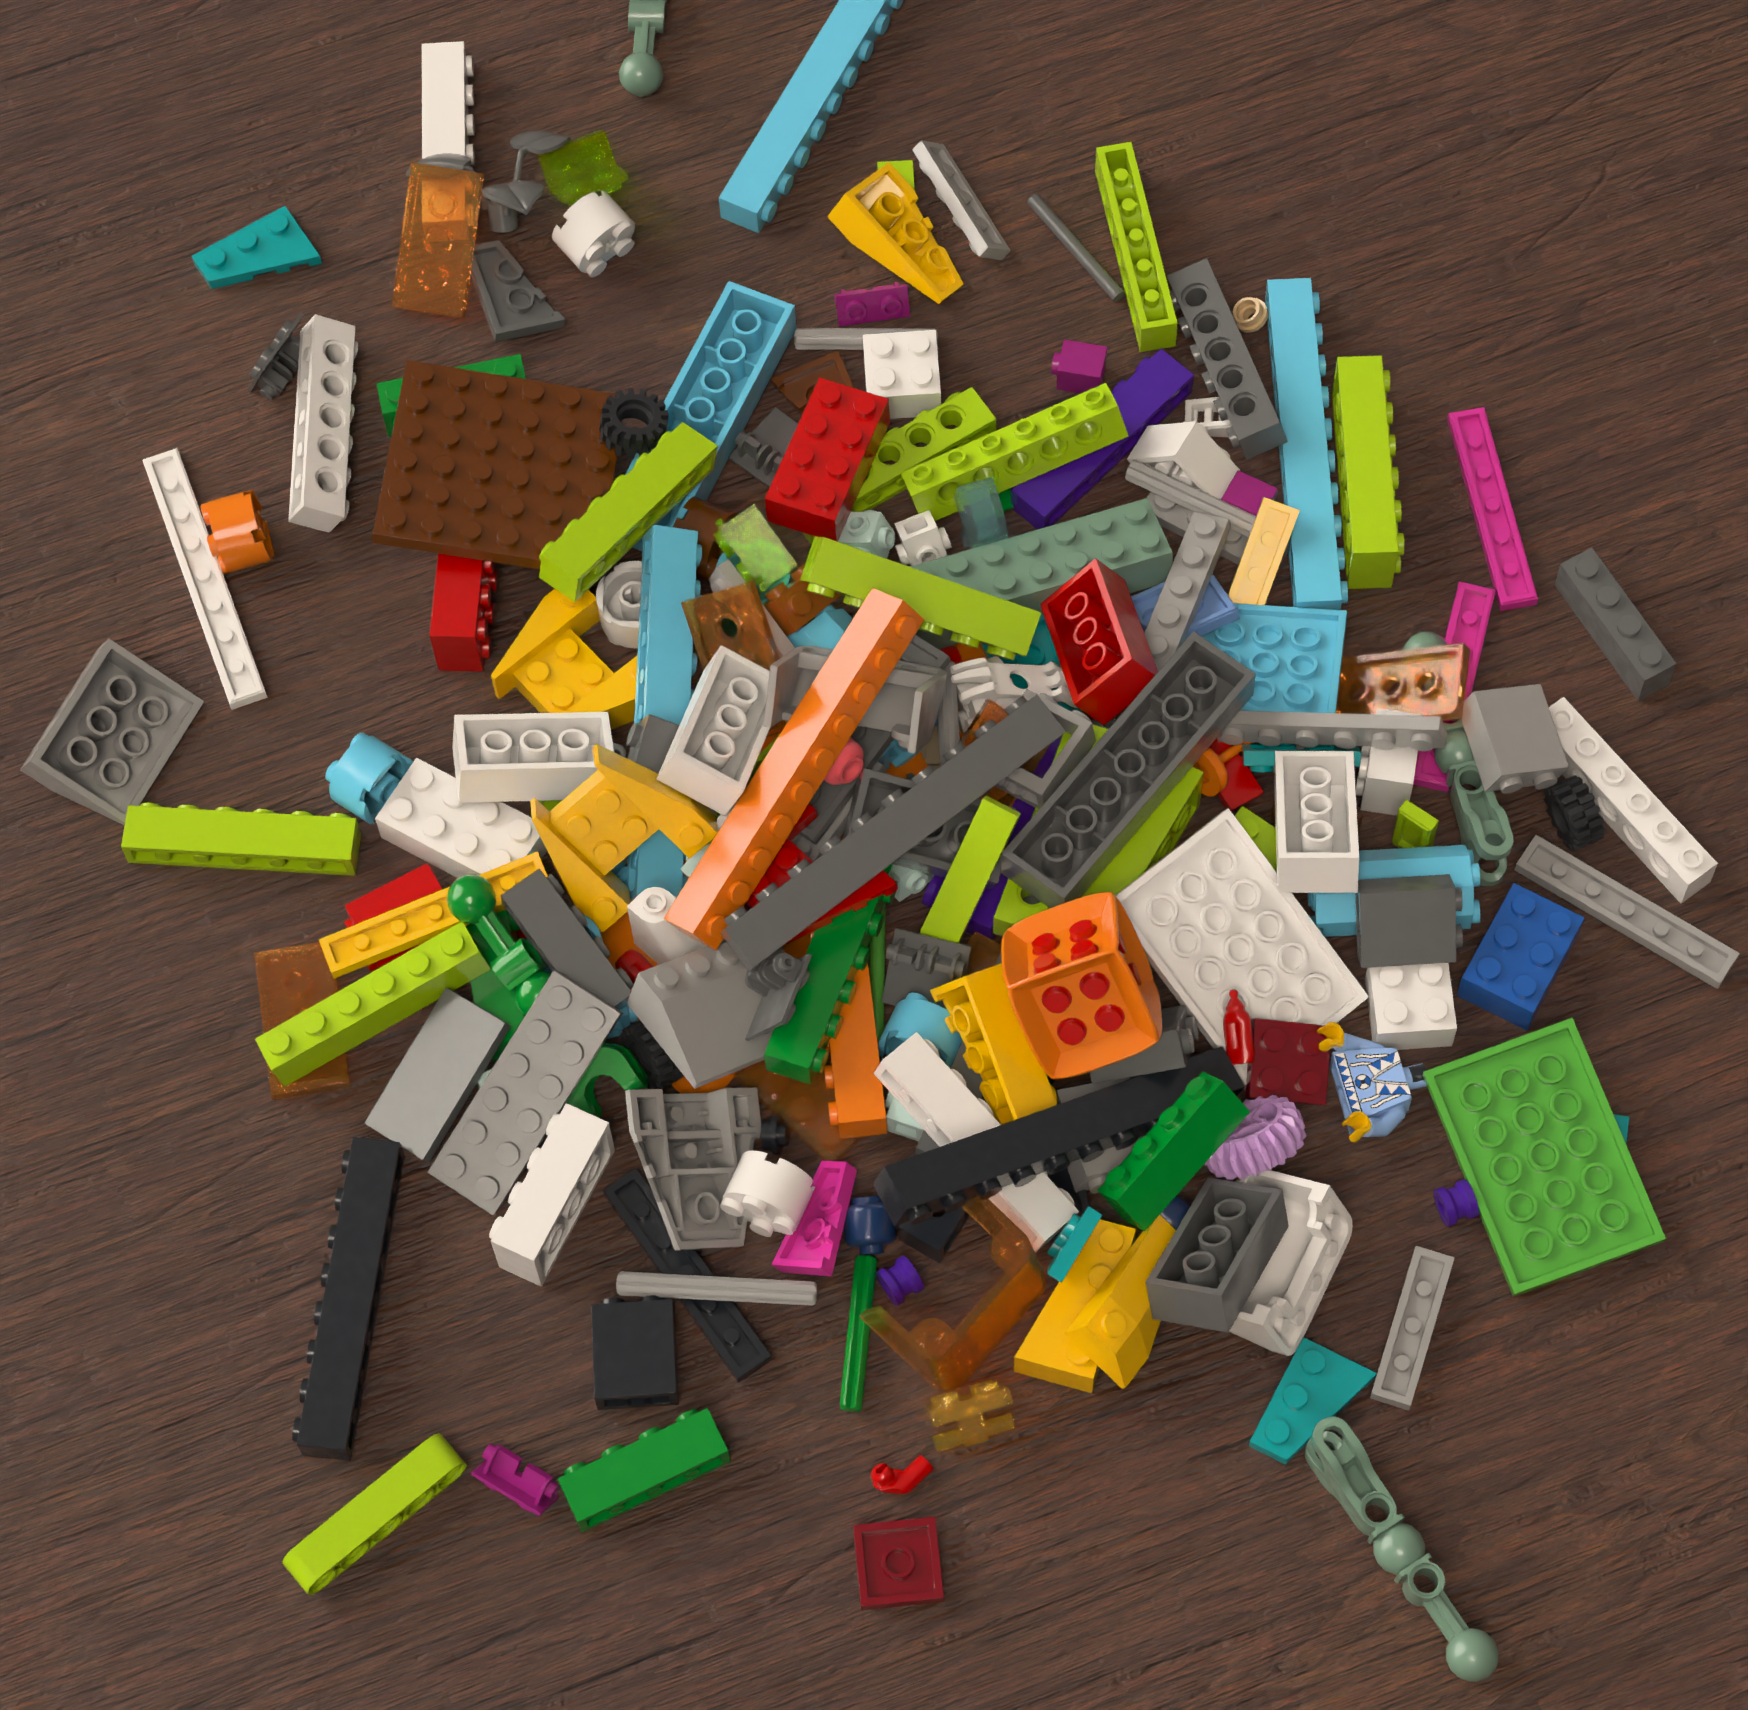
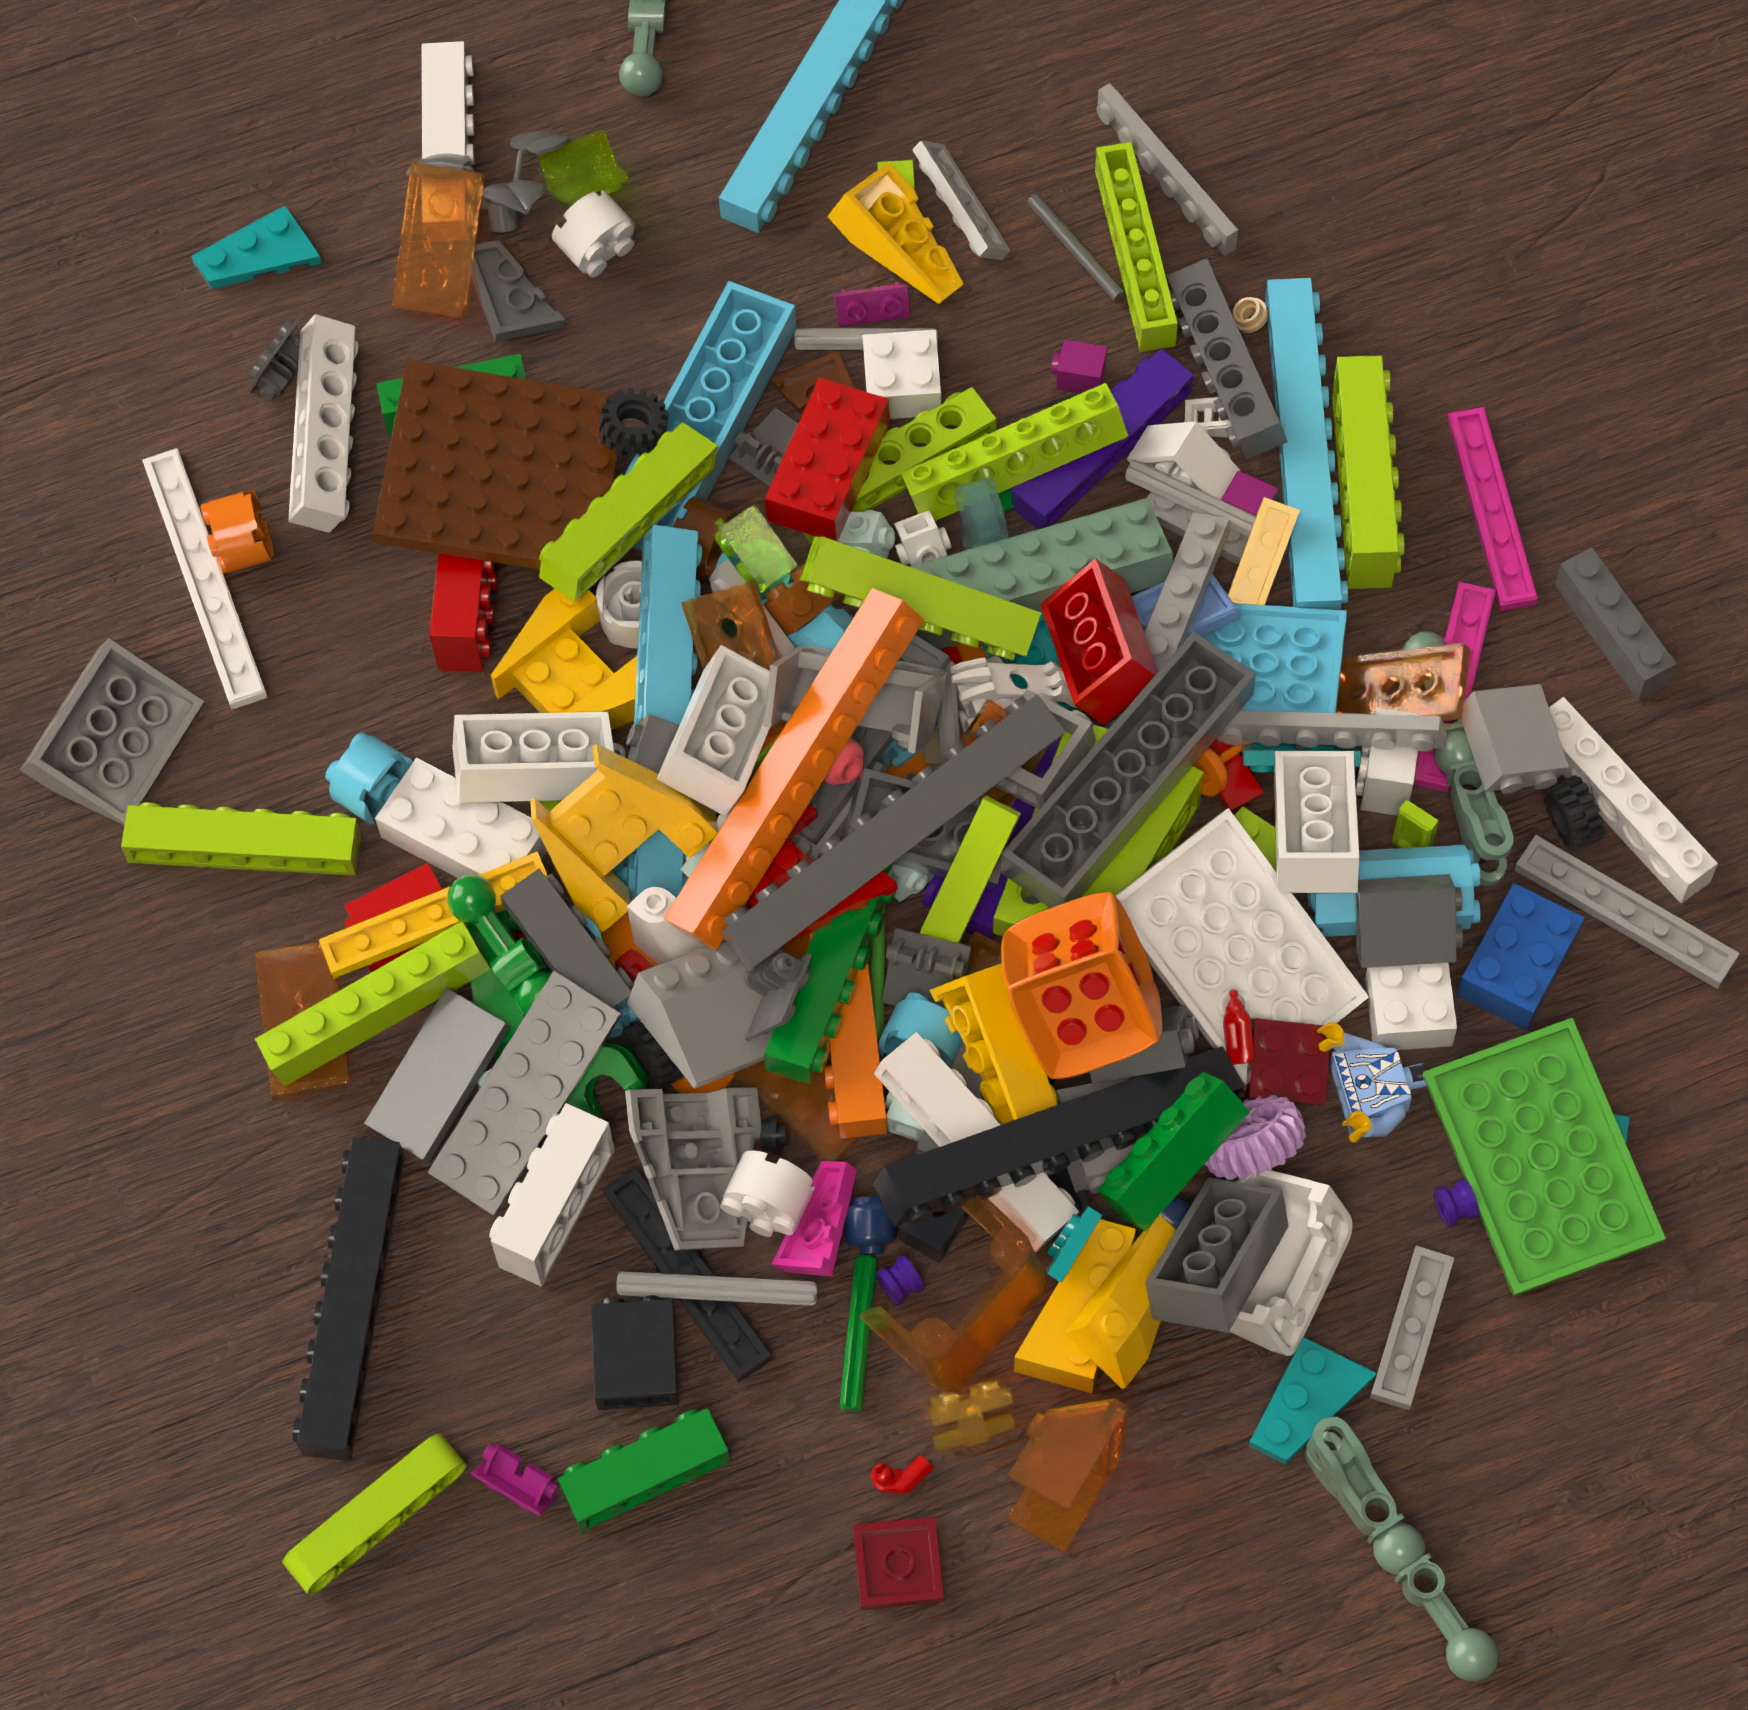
(1067, 1467): none -> clear orange windscreen
(1172, 176): none -> light grey plate

